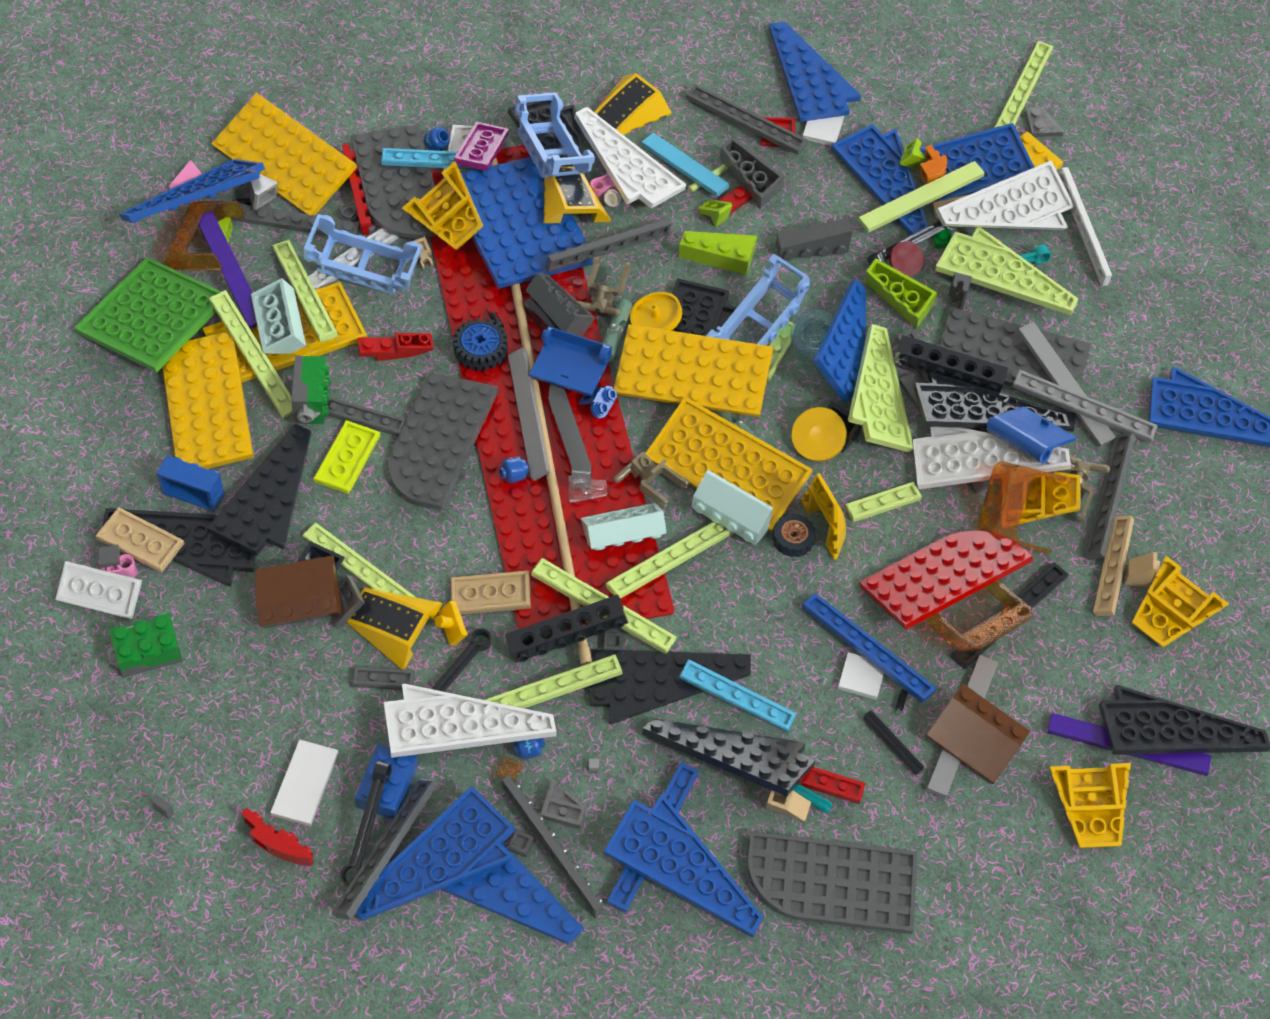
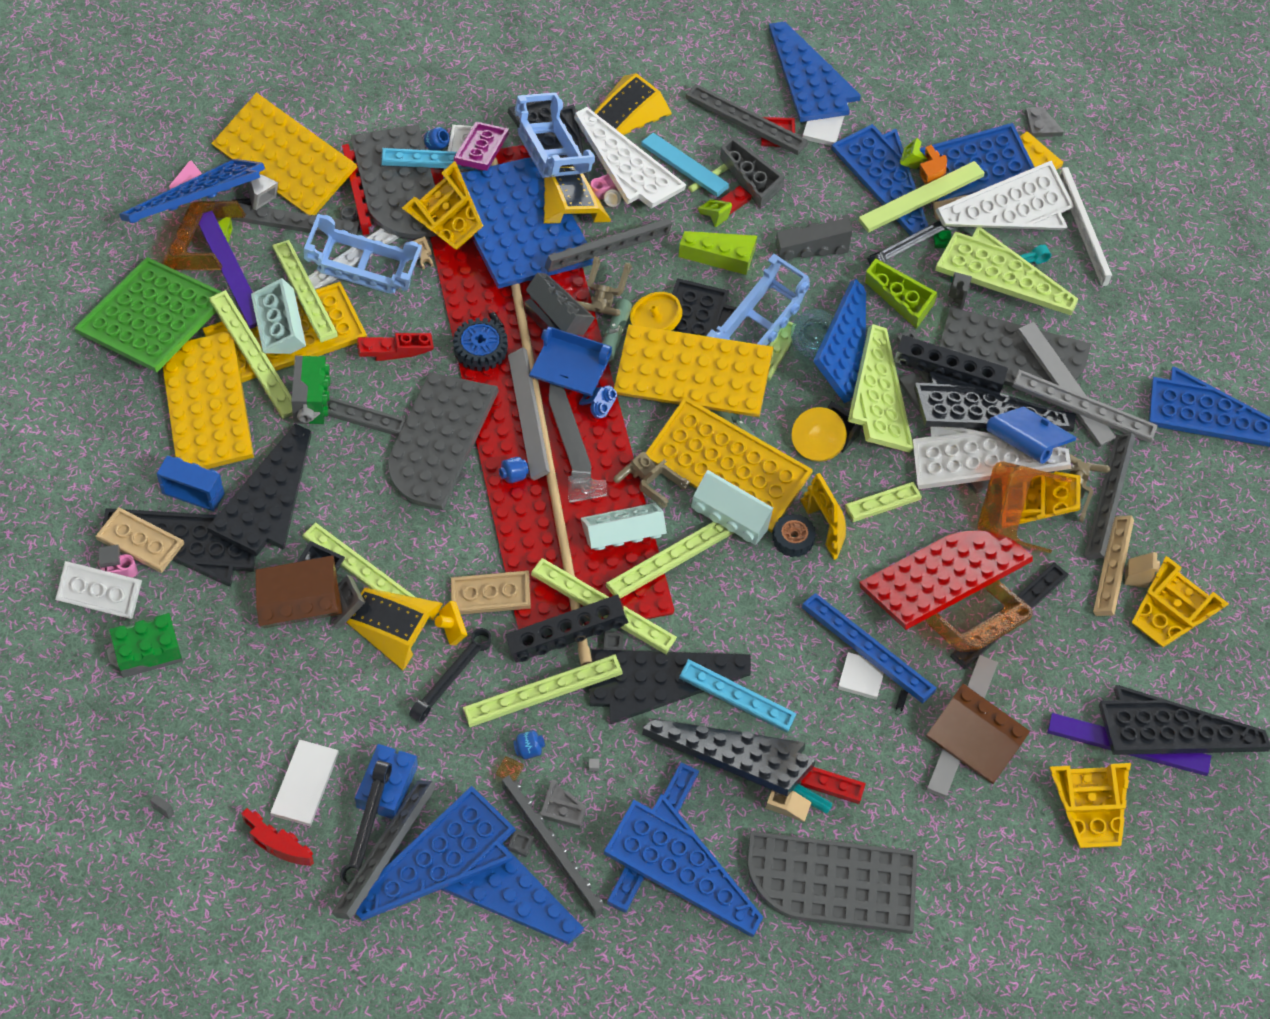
(347, 457): neon yellow tile -> none
(382, 678): dark grey tile -> none
(447, 721): white wing -> none
(893, 742): black axle -> none
(906, 258): dark red tile -> none
(1025, 84): yellowish green tile -> none

